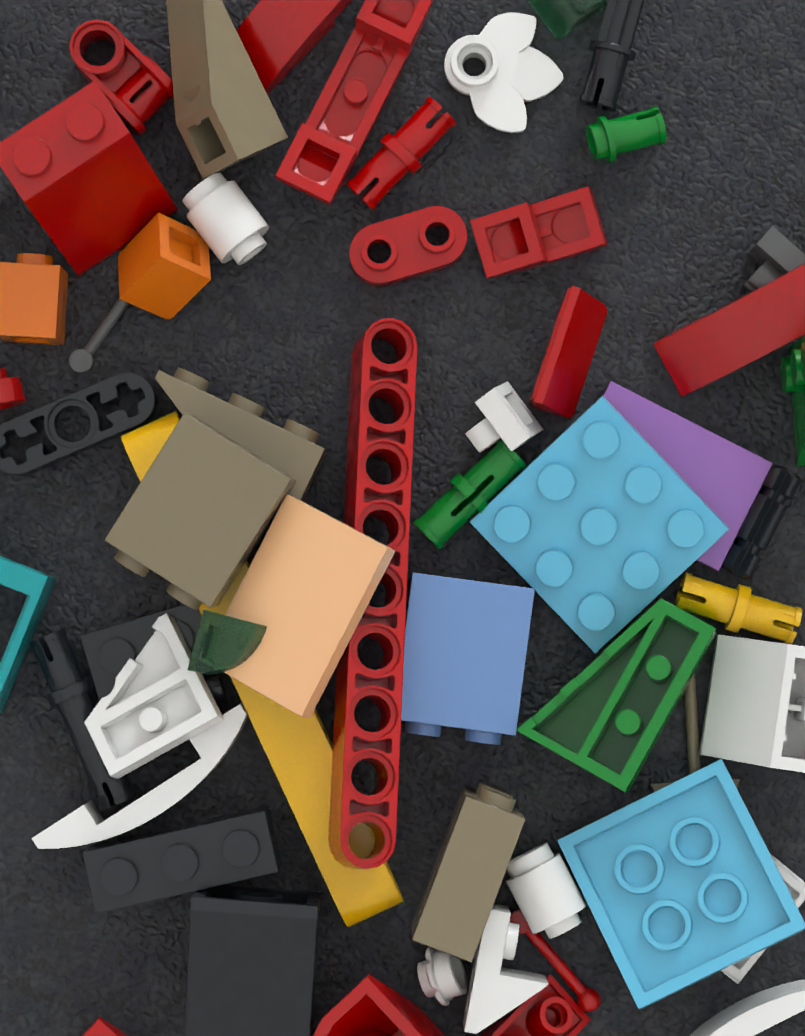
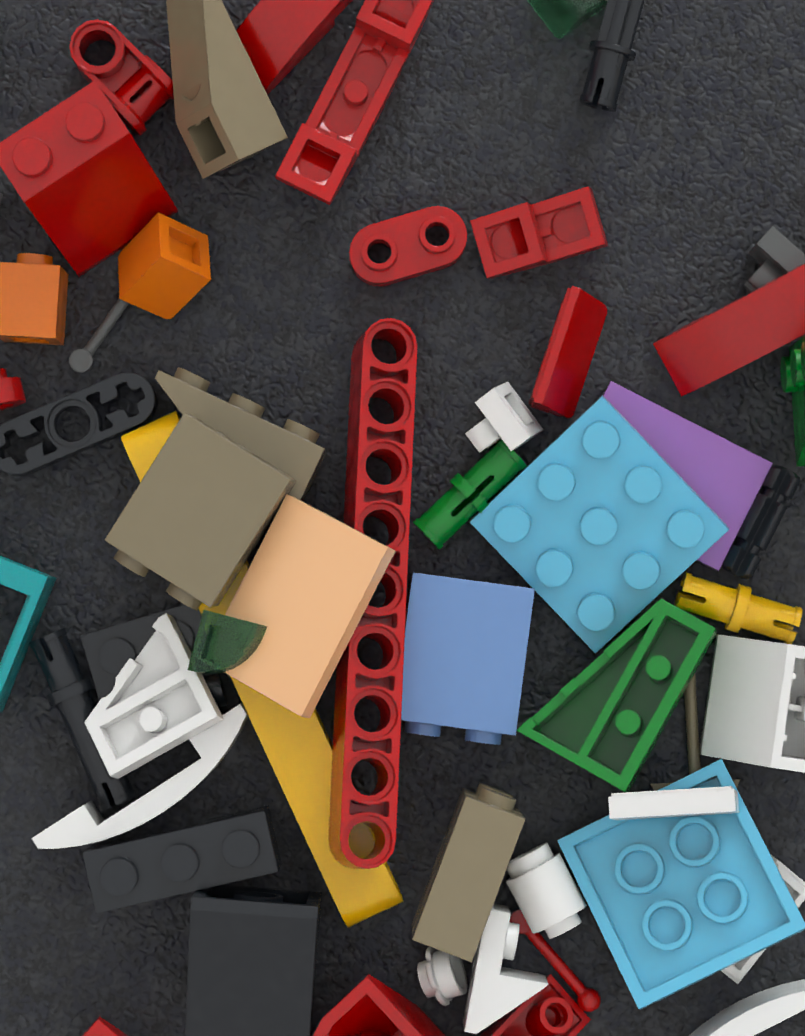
(226, 219): white brick -> none
(401, 153): red pin -> none
(511, 73): white plate -> none
(625, 134): green pin -> none
(673, 803): none -> white tile

